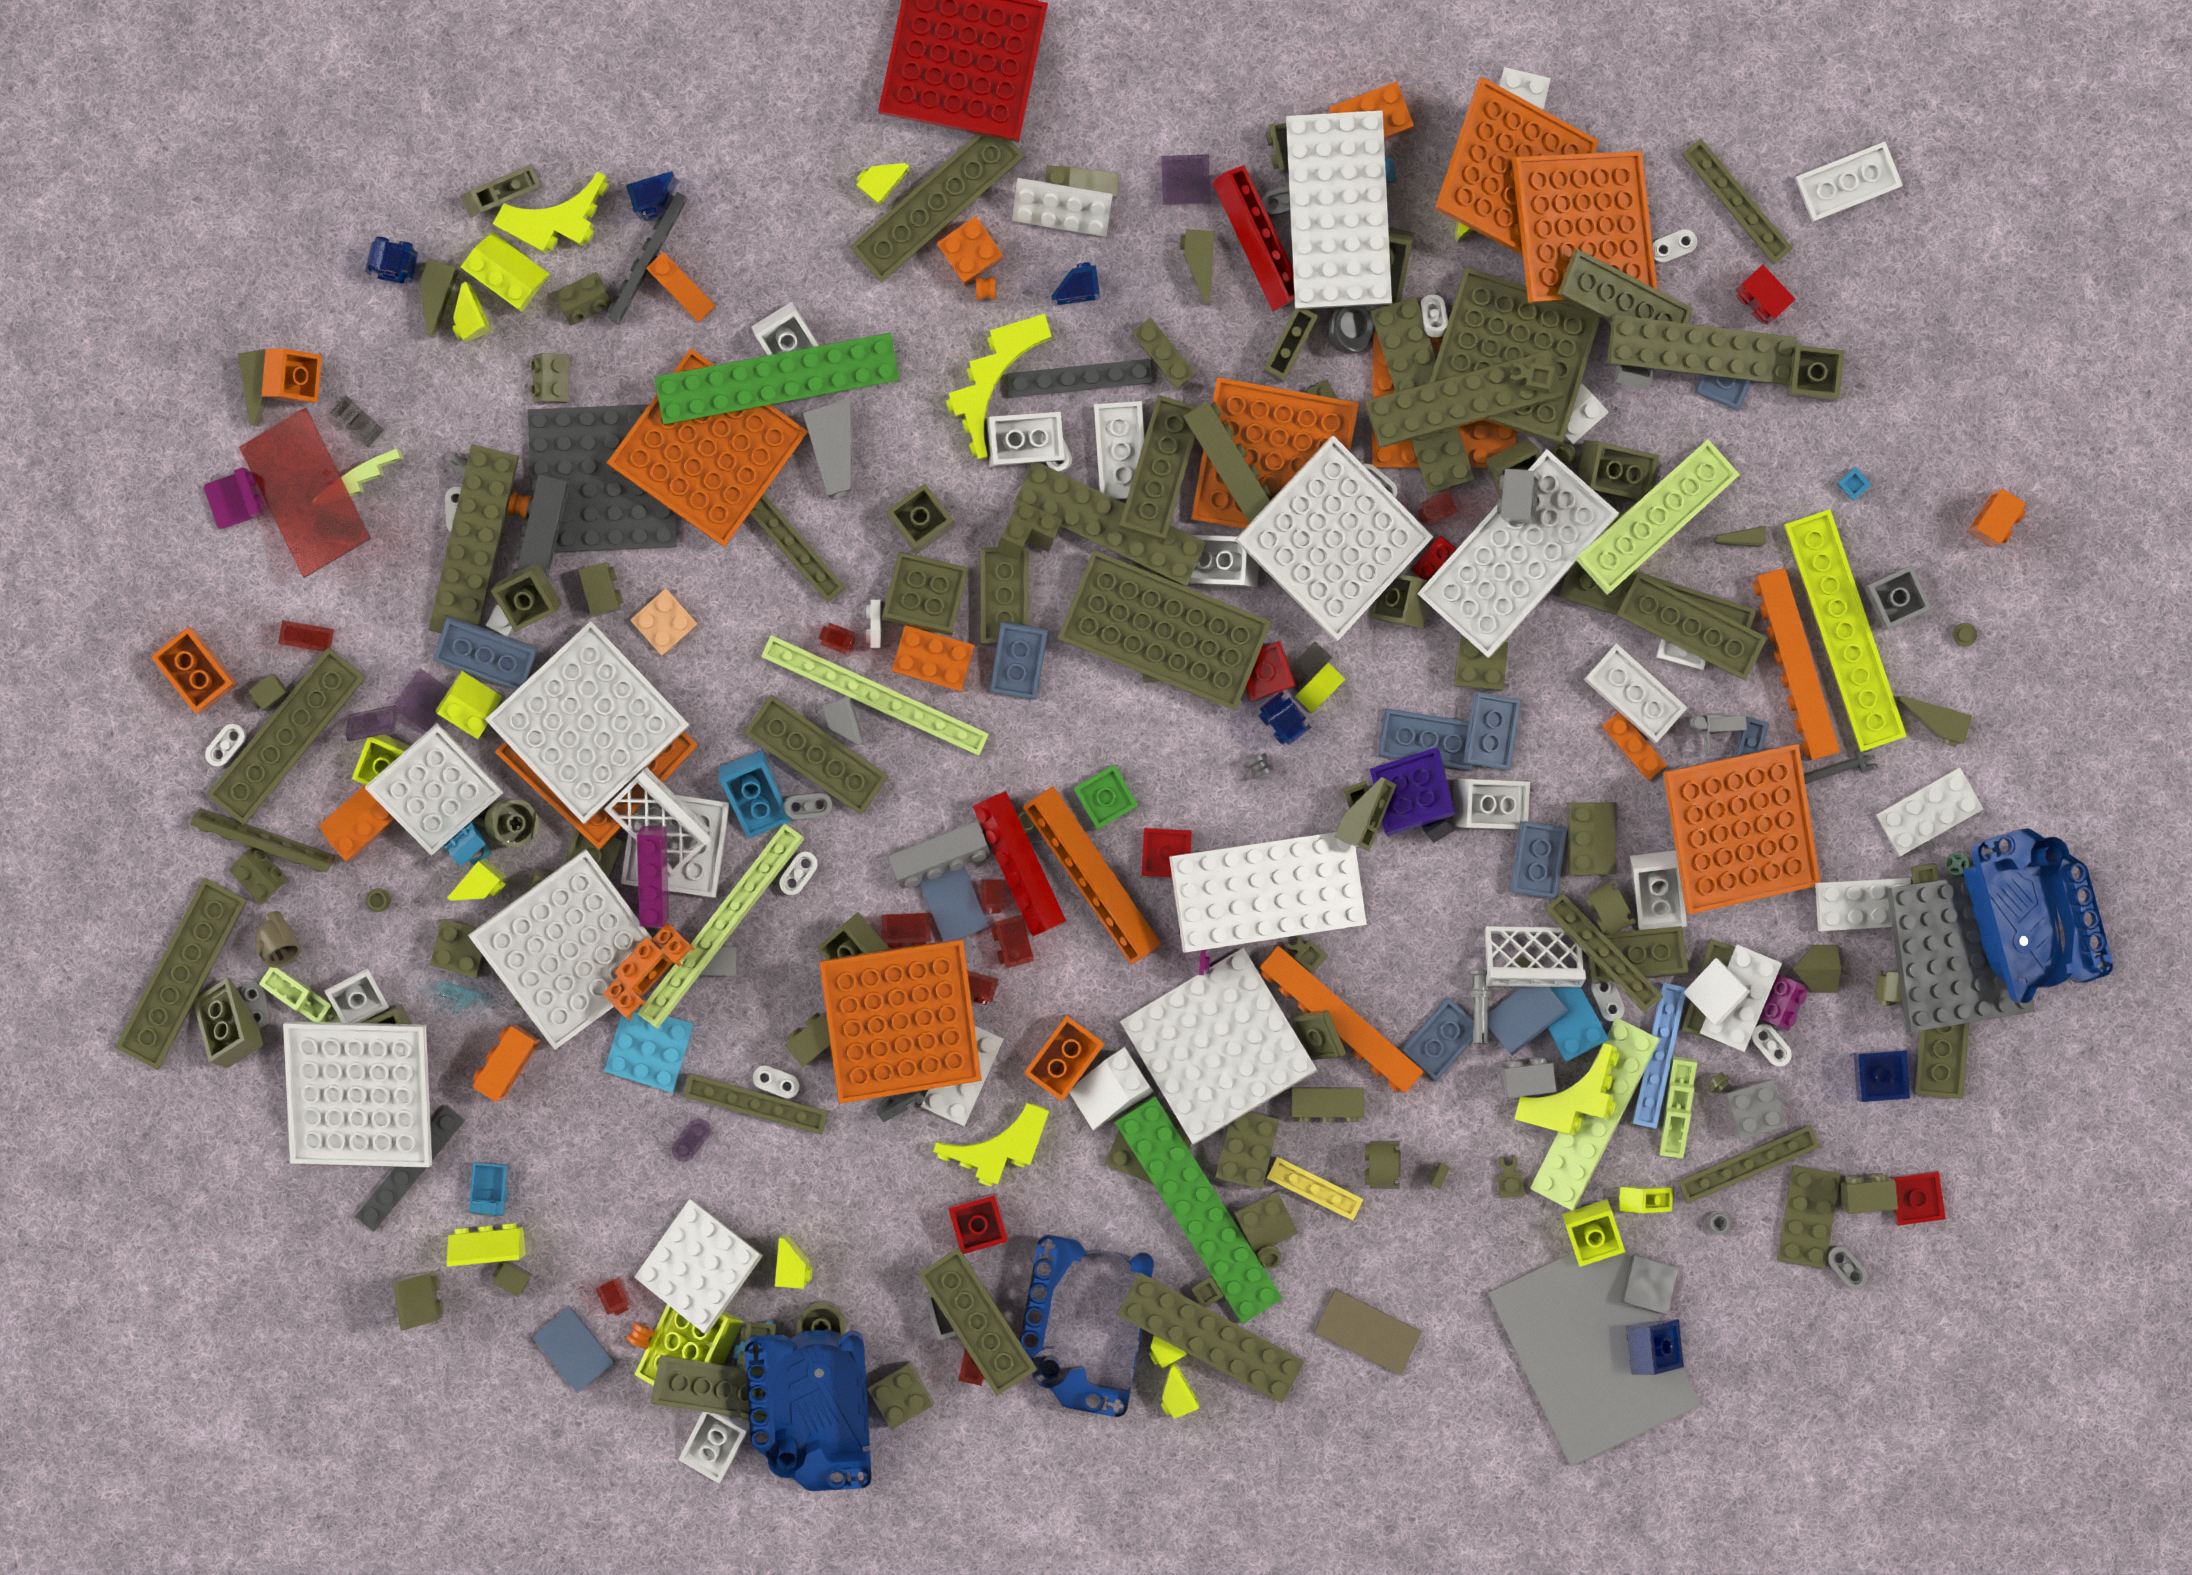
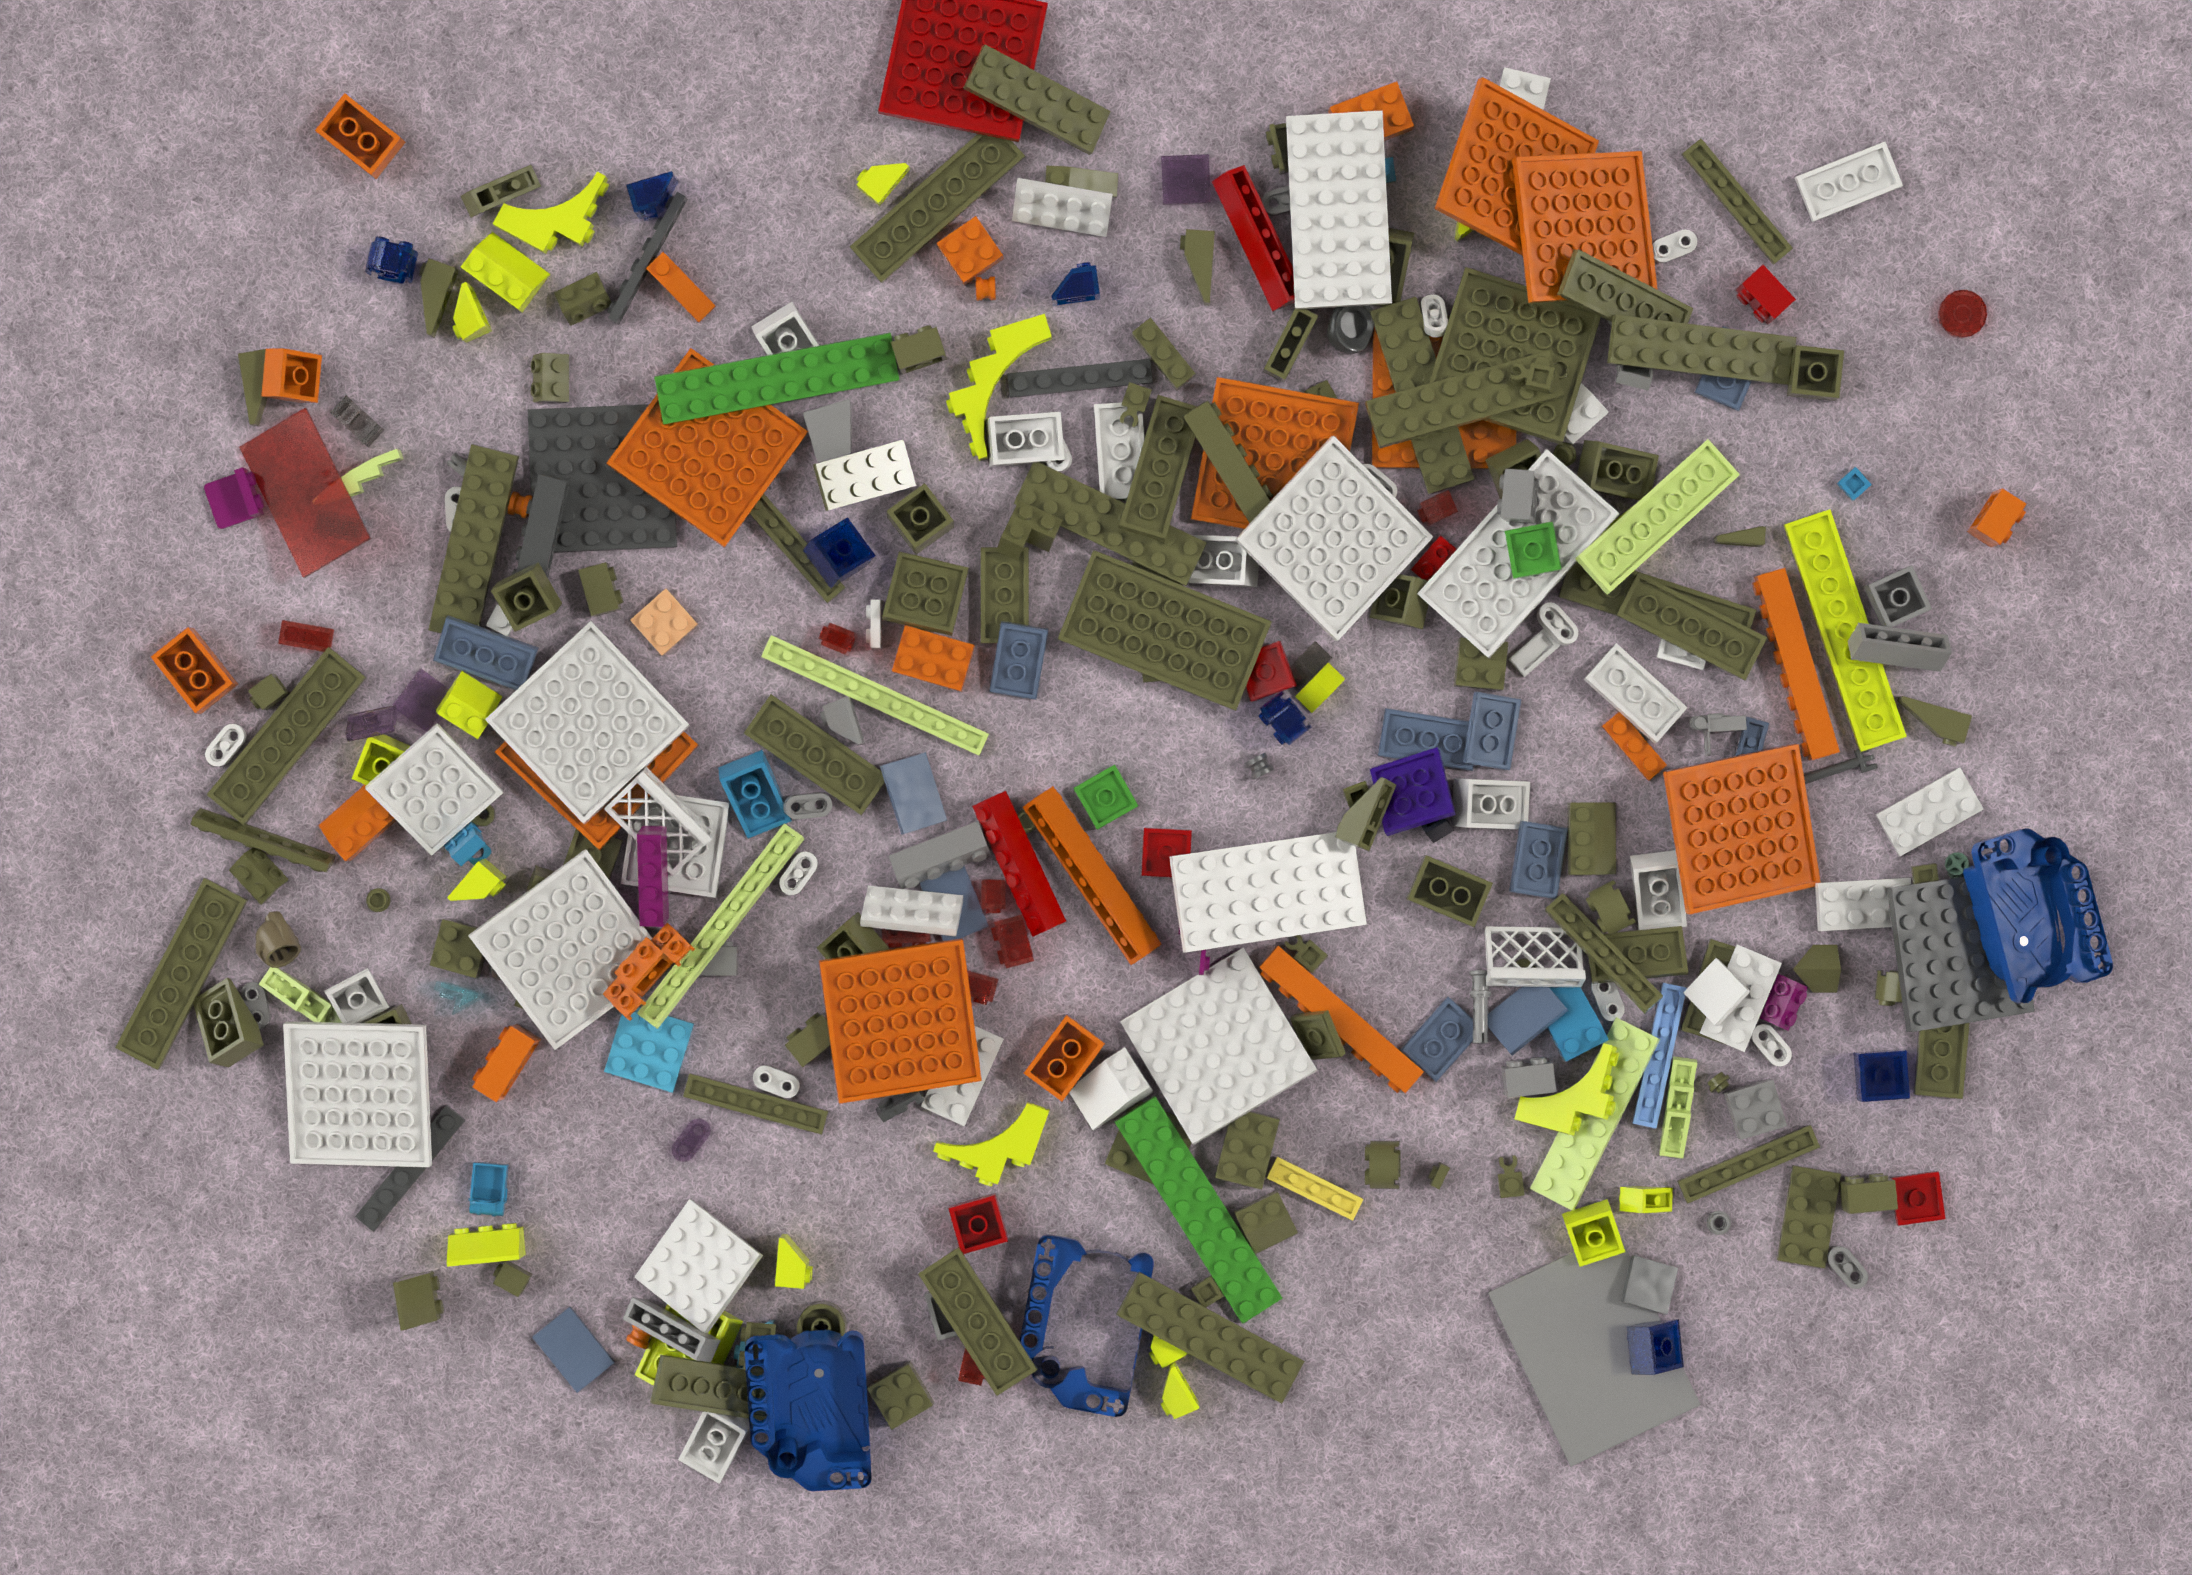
(360, 136): none -> orange brick
(515, 835): olive brick -> none
(614, 1296): clear red brick -> none
(671, 1329): none -> light grey brick
(839, 552): none -> clear blue brick
(864, 475): none -> plate
(911, 910): none -> white plate
(913, 793): none -> sand blue tile
(918, 349): none -> olive brick
(1037, 99): none -> olive plate
(1135, 400): none -> olive plate
(1269, 1256): olive plate -> none
(1327, 1103): olive brick -> none
(1367, 1331): dark tan tile -> none
(1449, 891): none -> olive brick
(1533, 550): none -> bright green plate
(1534, 652): none -> white tile
(1558, 623): none -> white plate
(1899, 647): none -> light grey brick
(1962, 313): none -> clear red tile
(1964, 634): olive plate -> none

